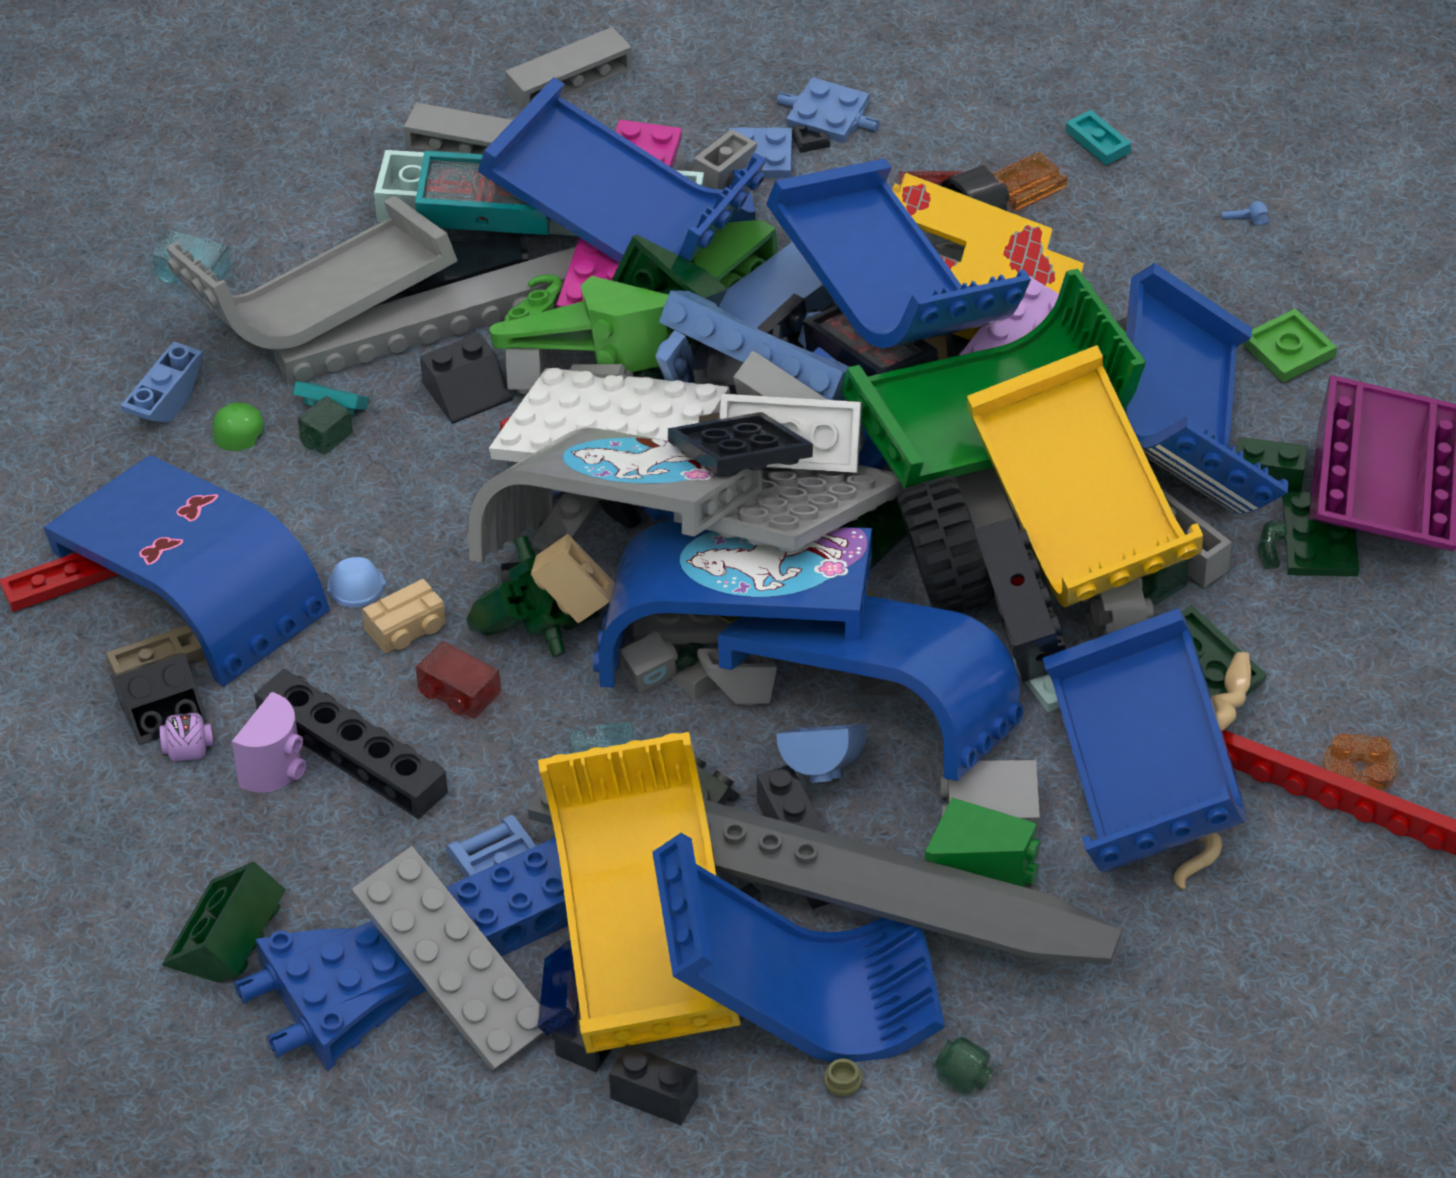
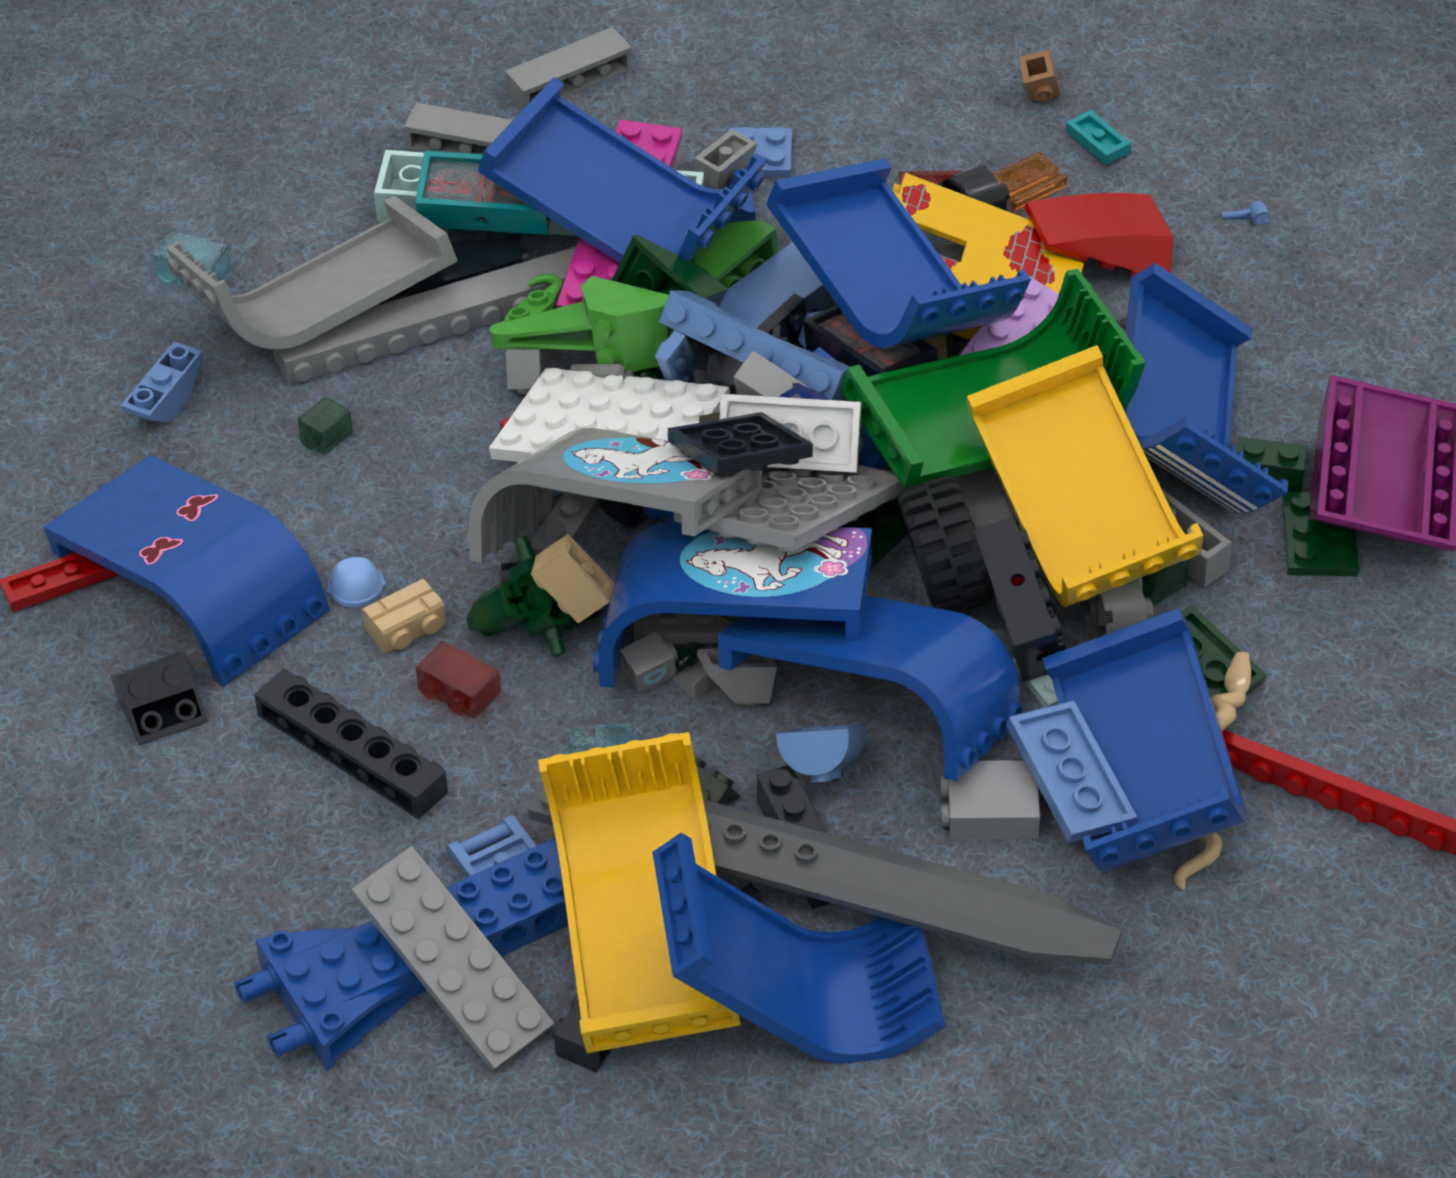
(156, 648): dark tan plate -> none
(185, 737): lavender head -> none
(226, 924): dark green slope -> none
(237, 426): bright green hair -> none
(269, 747): lavender brick -> none
(314, 393): teal plate -> none
(464, 378): black slope -> none
(558, 990): clear blue tile -> none
(653, 1084): black brick -> none
(804, 391): none -> clear blue piece
(809, 140): black tile -> none
(829, 109): medium blue plate -> none
(843, 1077): olive plate -> none
(963, 1065): clear green head -> none
(986, 843): green slope -> none
(1040, 76): none -> medium nougat brick
(1071, 771): none -> medium blue plate
(1104, 226): none -> red wedge
(1266, 545): clear green arm -> none
(1290, 345): bright green plate -> none
(1359, 747): clear orange plate -> none

